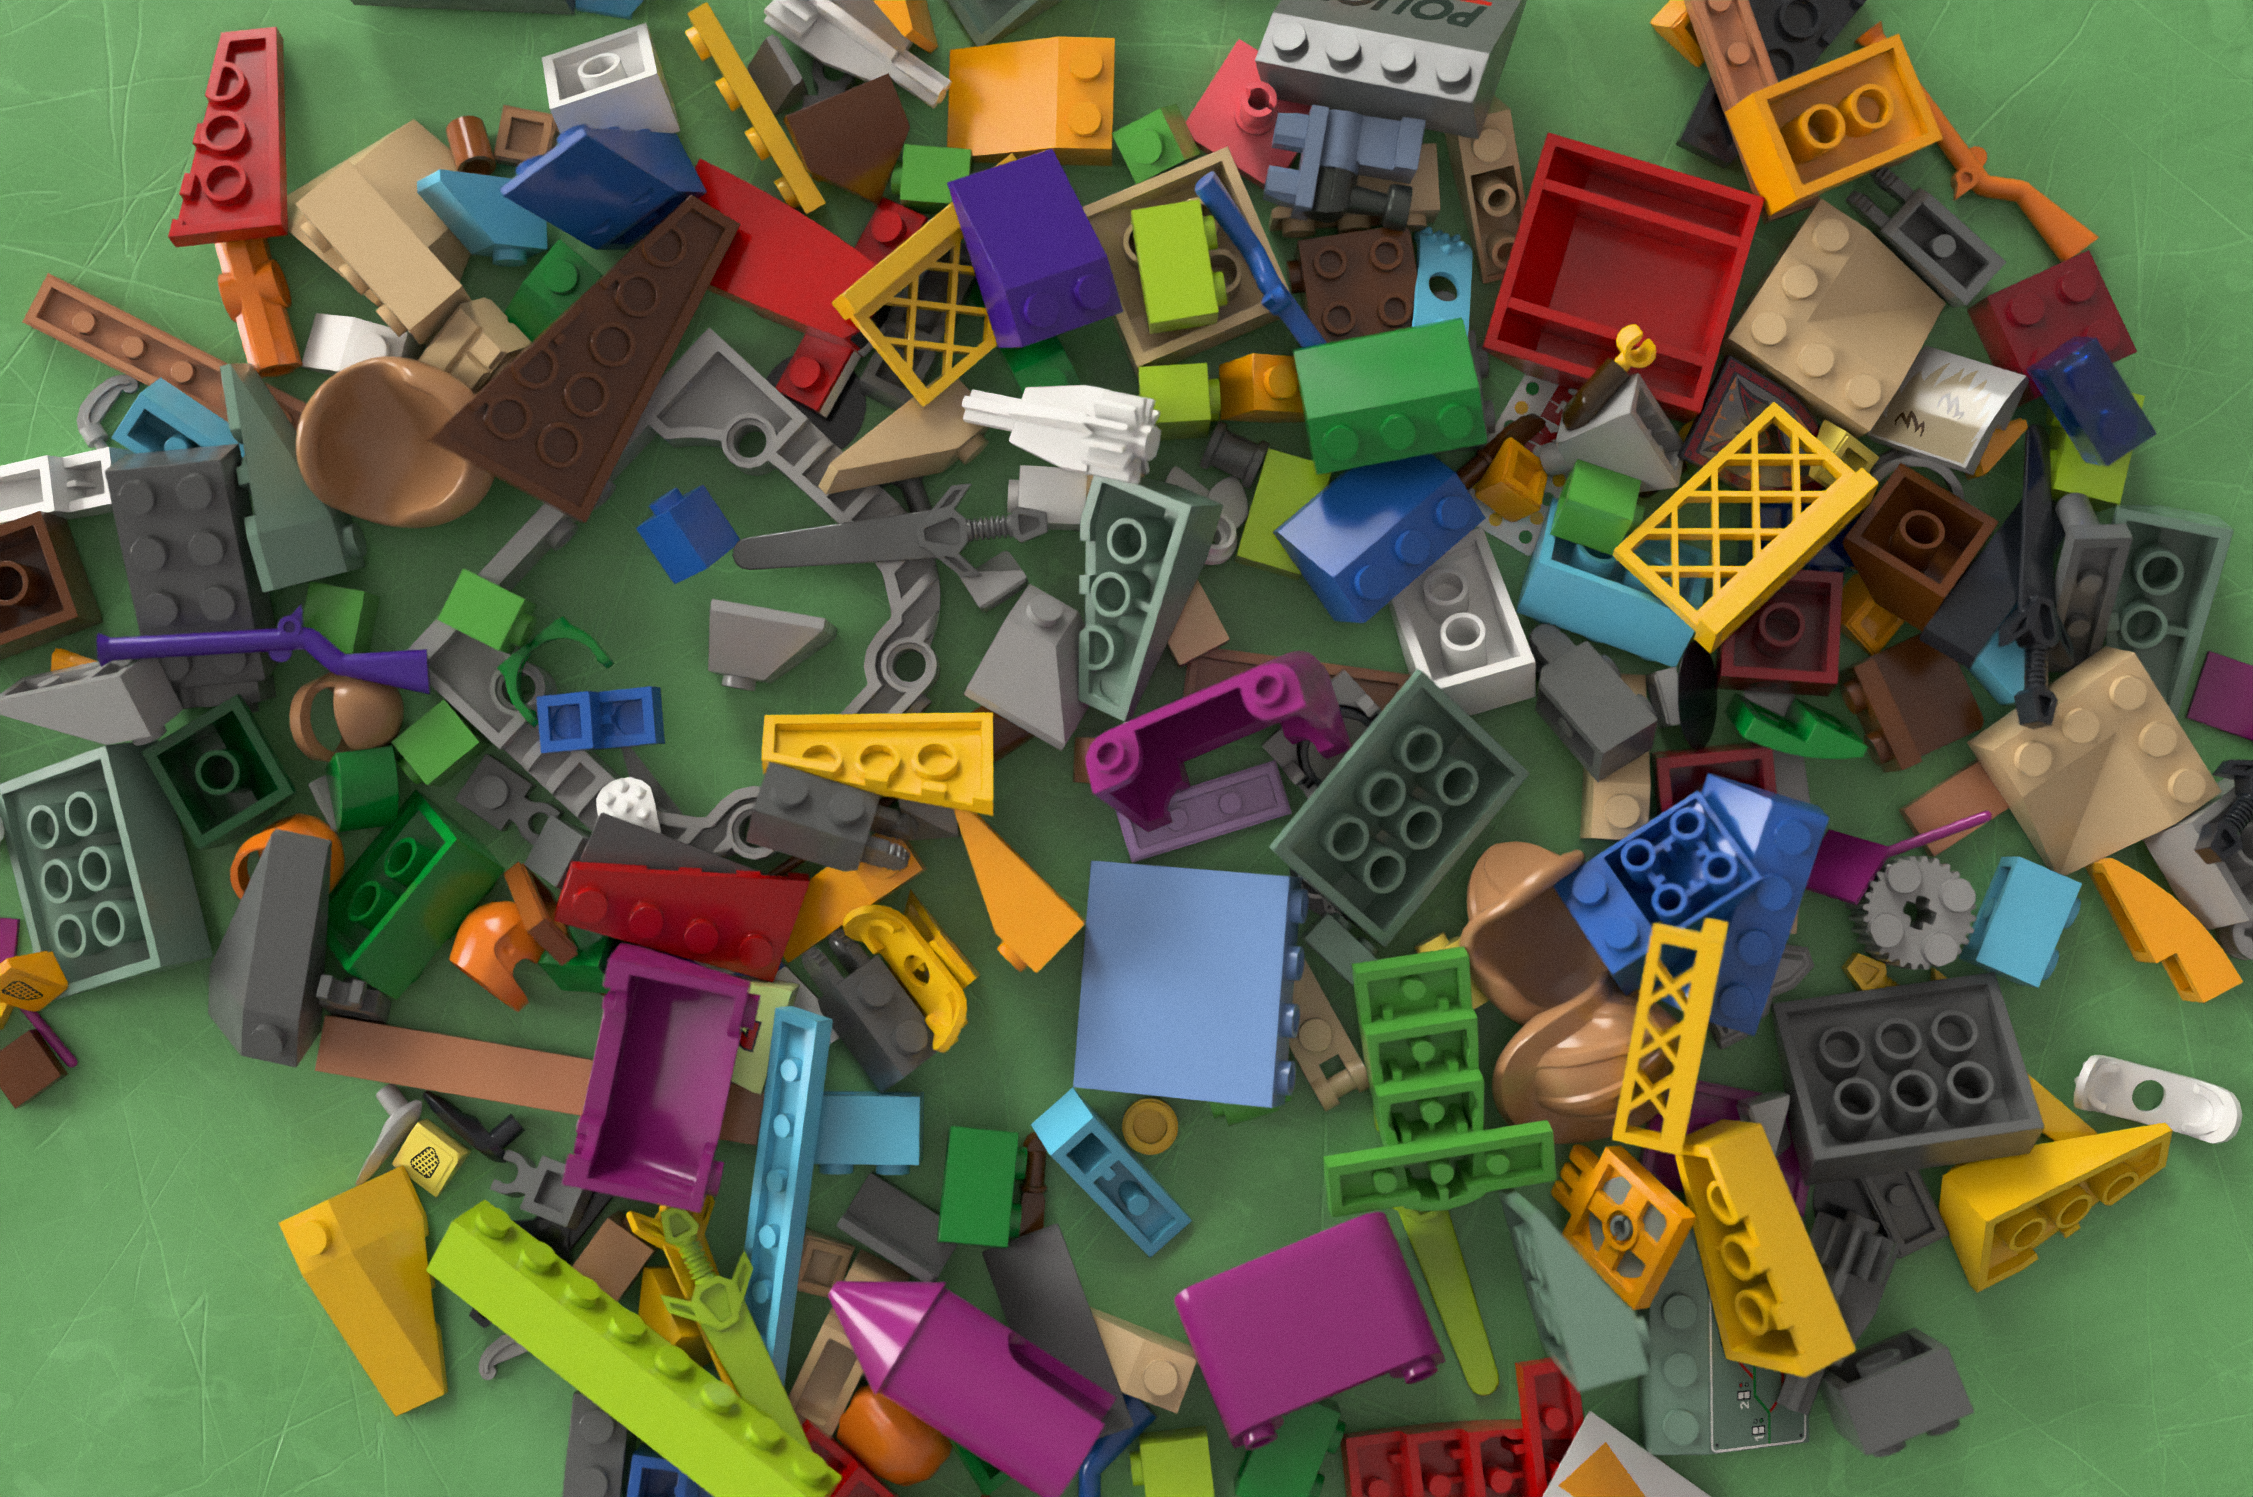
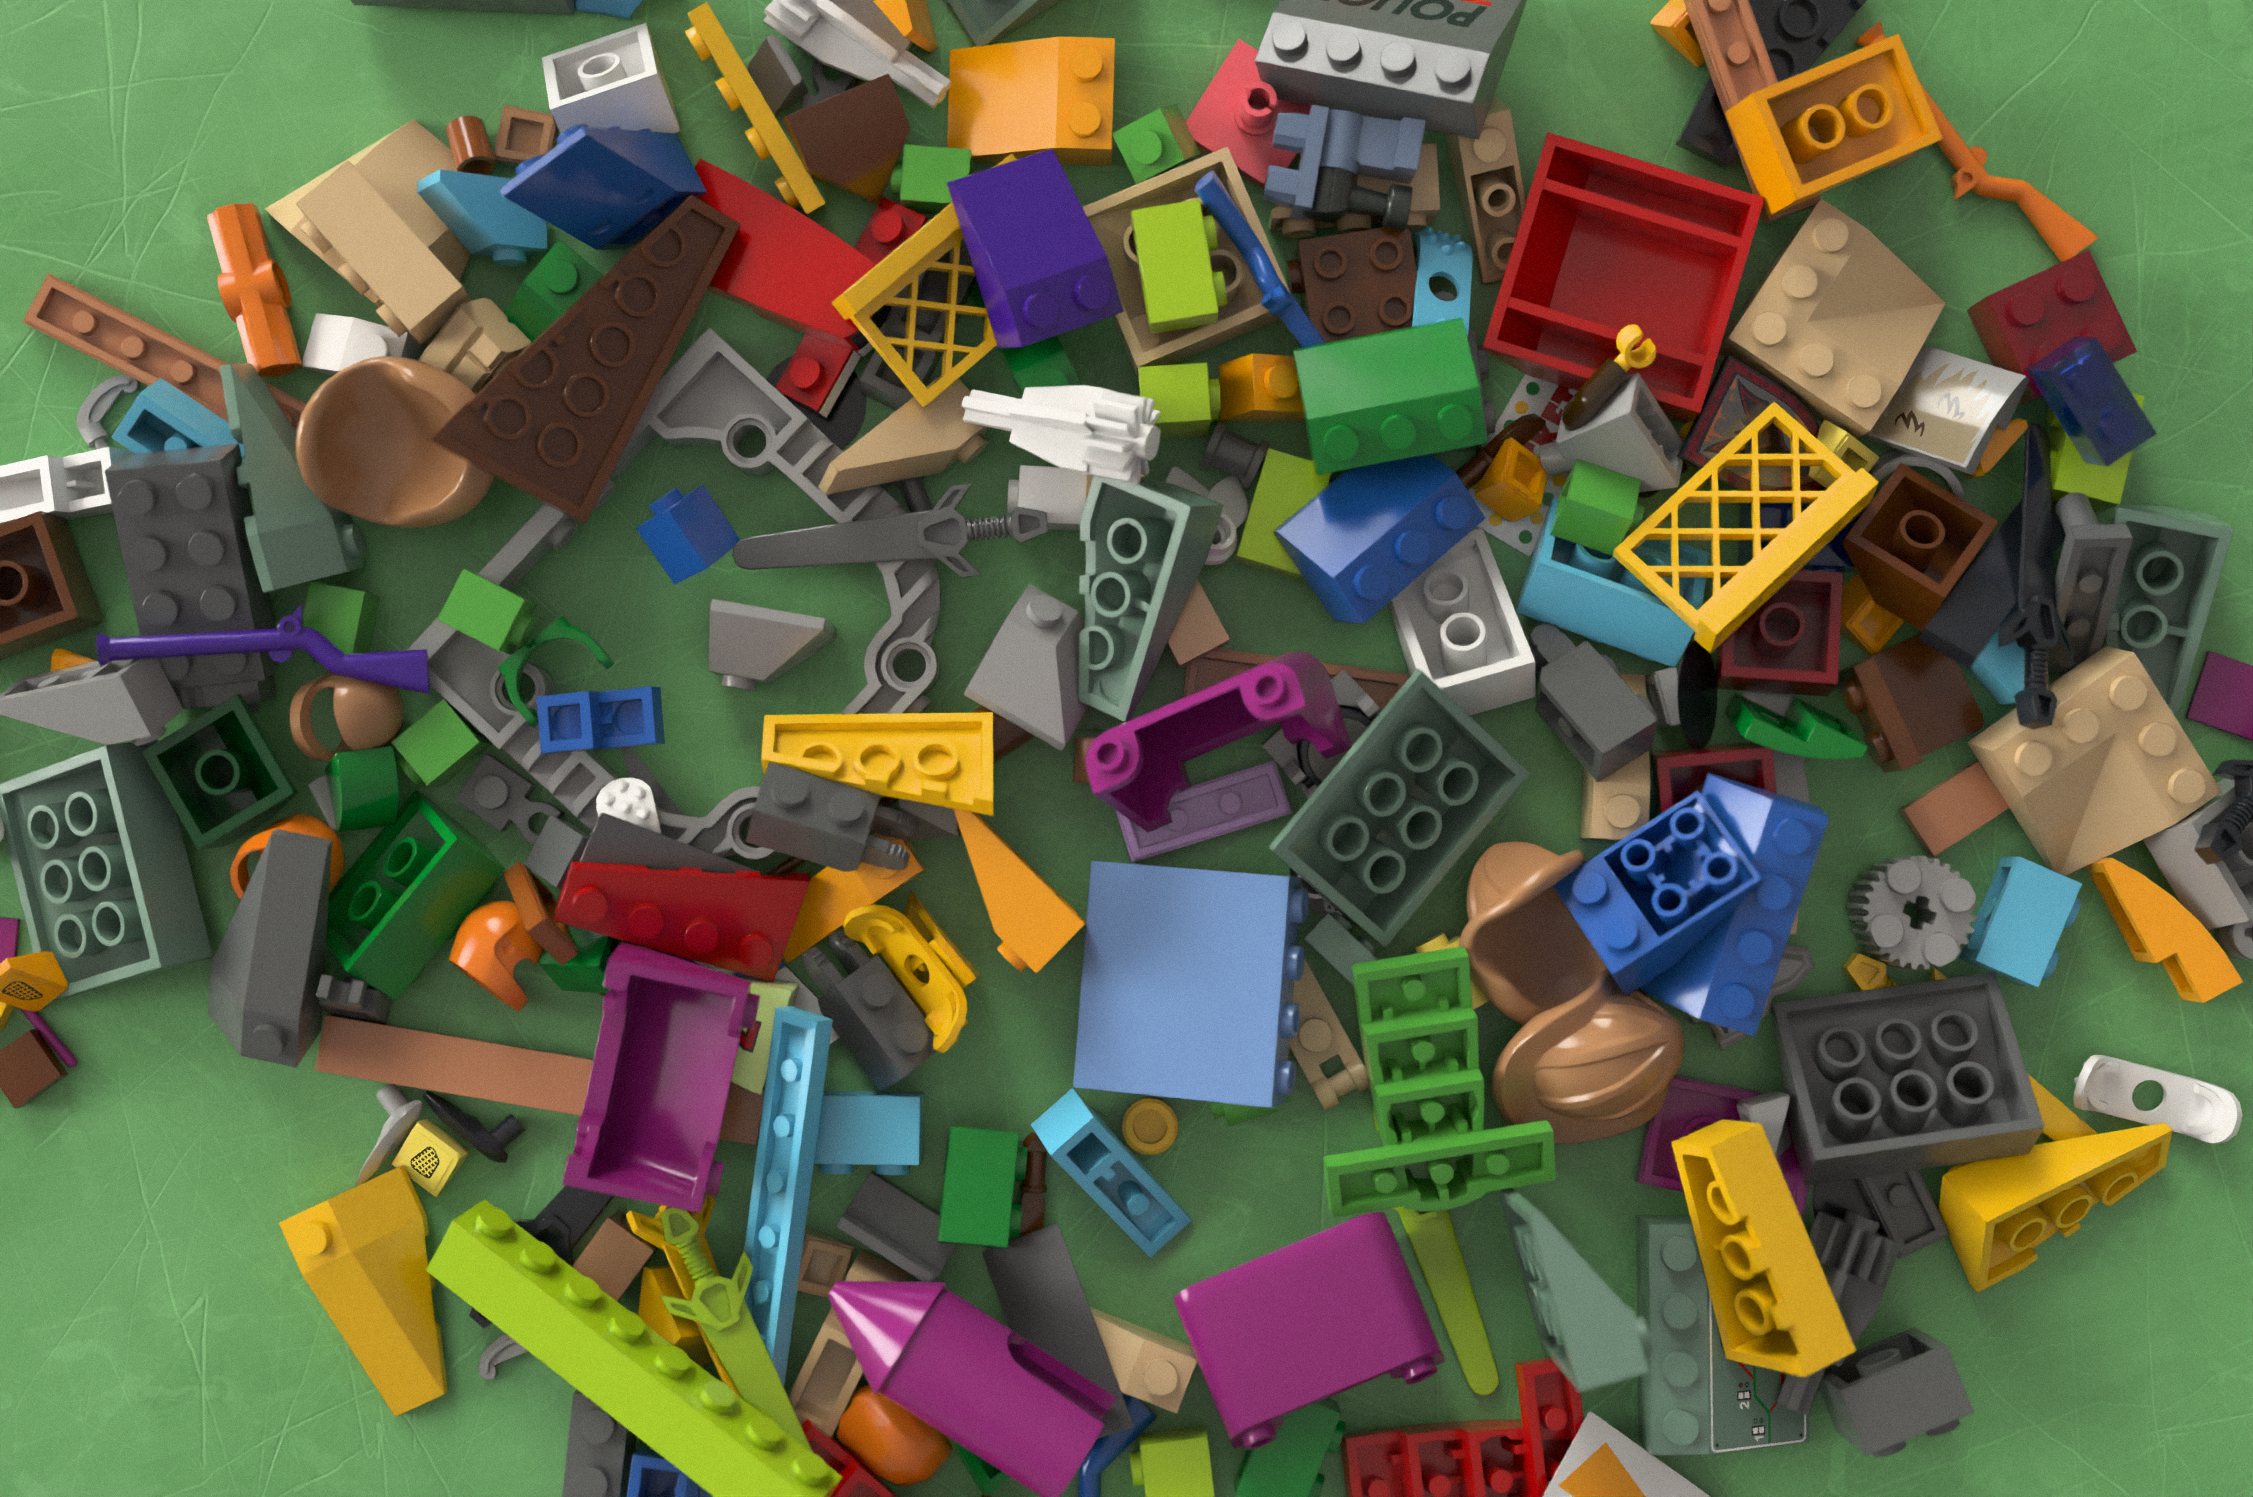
(240, 151): red wing -> none
(544, 1190): dark grey plate -> none
(999, 581): light grey slope -> none
(1621, 1221): light orange piece -> none
(1692, 1030): yellow fence -> none
(1849, 863): magenta piece -> none
(1929, 239): dark grey hinge -> none

